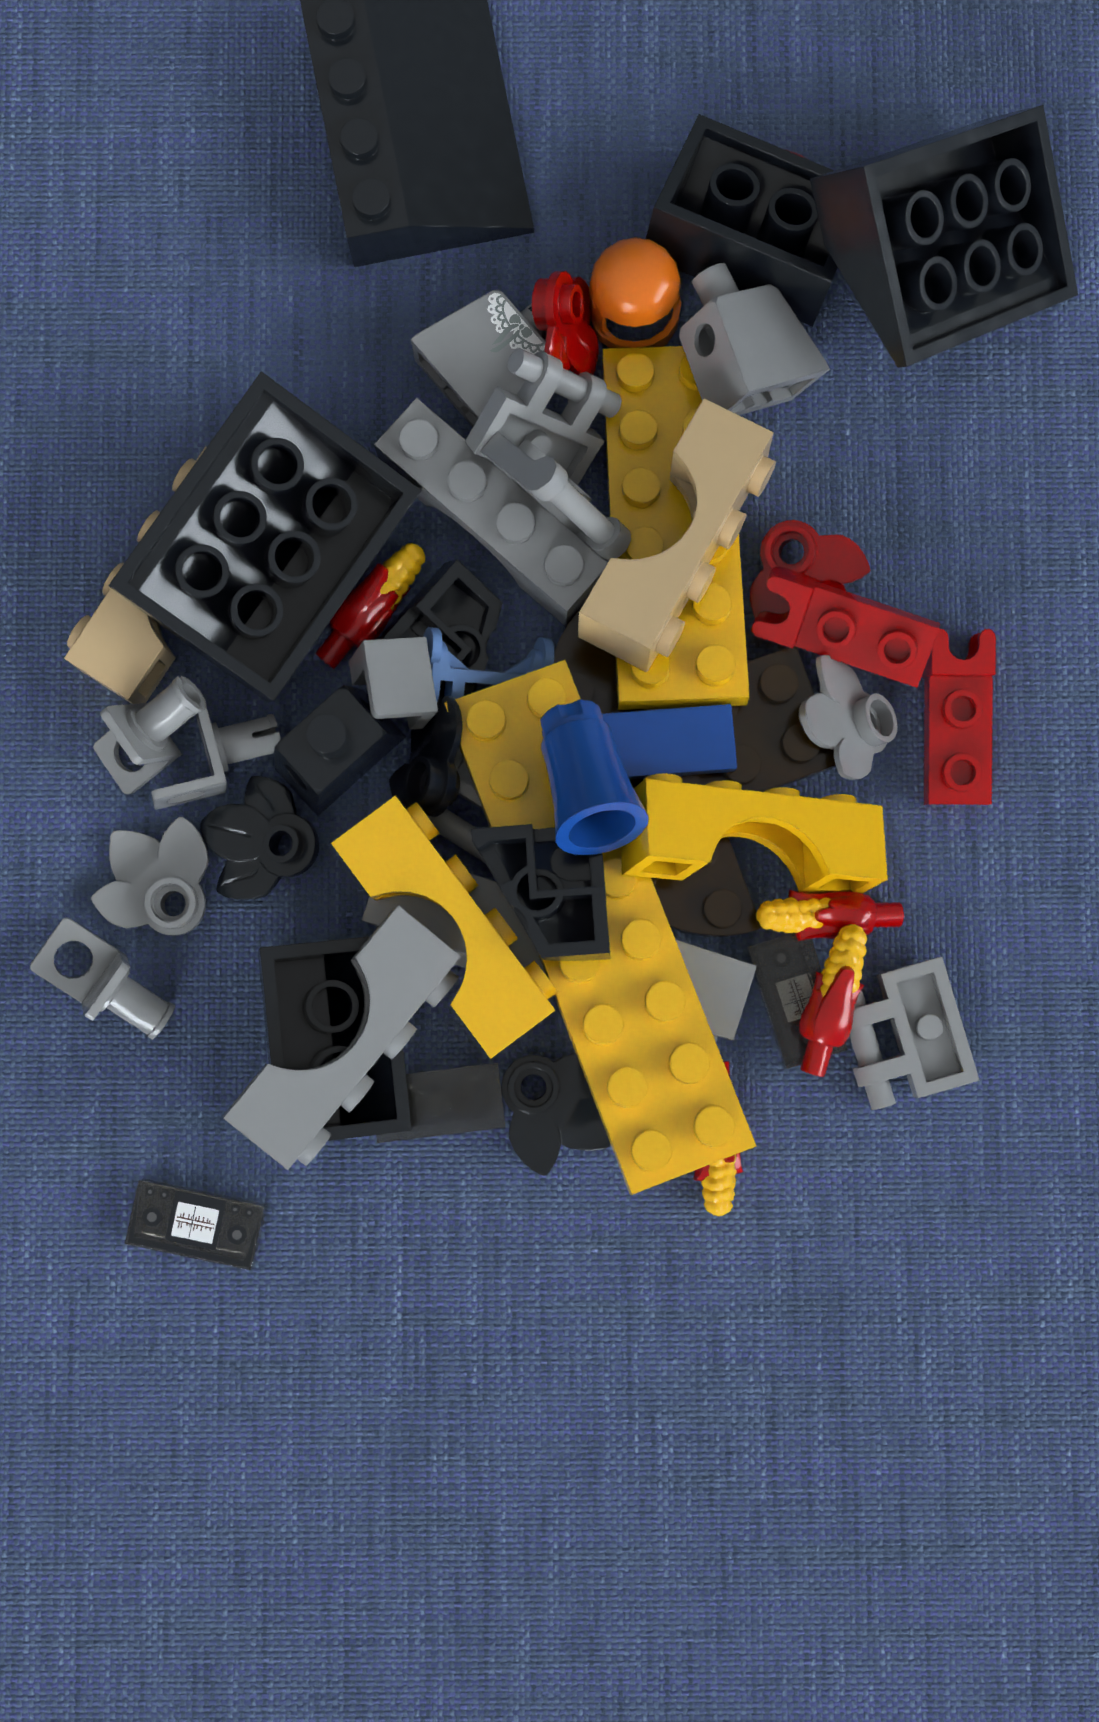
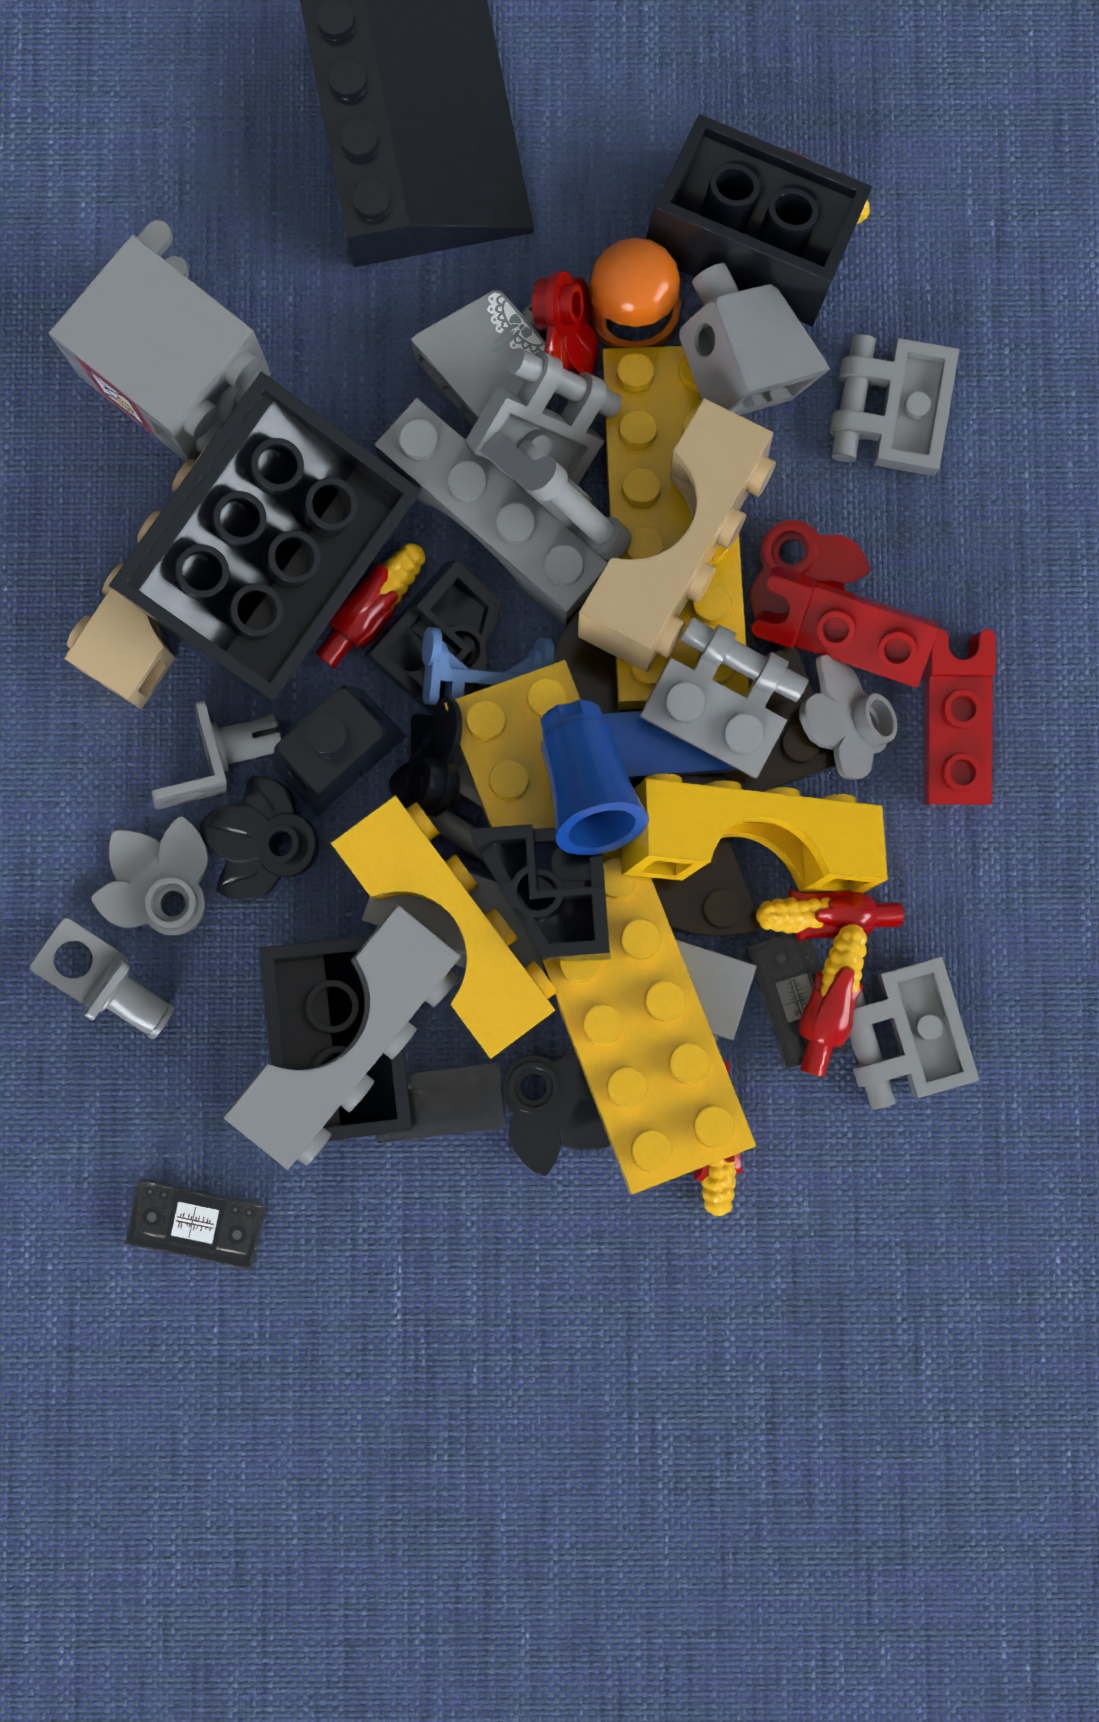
(145, 733): light grey bracket -> none
(160, 344): none -> light grey container
(396, 679): light grey panel -> none
(713, 716): none -> light grey plate
(914, 407): none -> light grey plate
(950, 233): black slope -> none

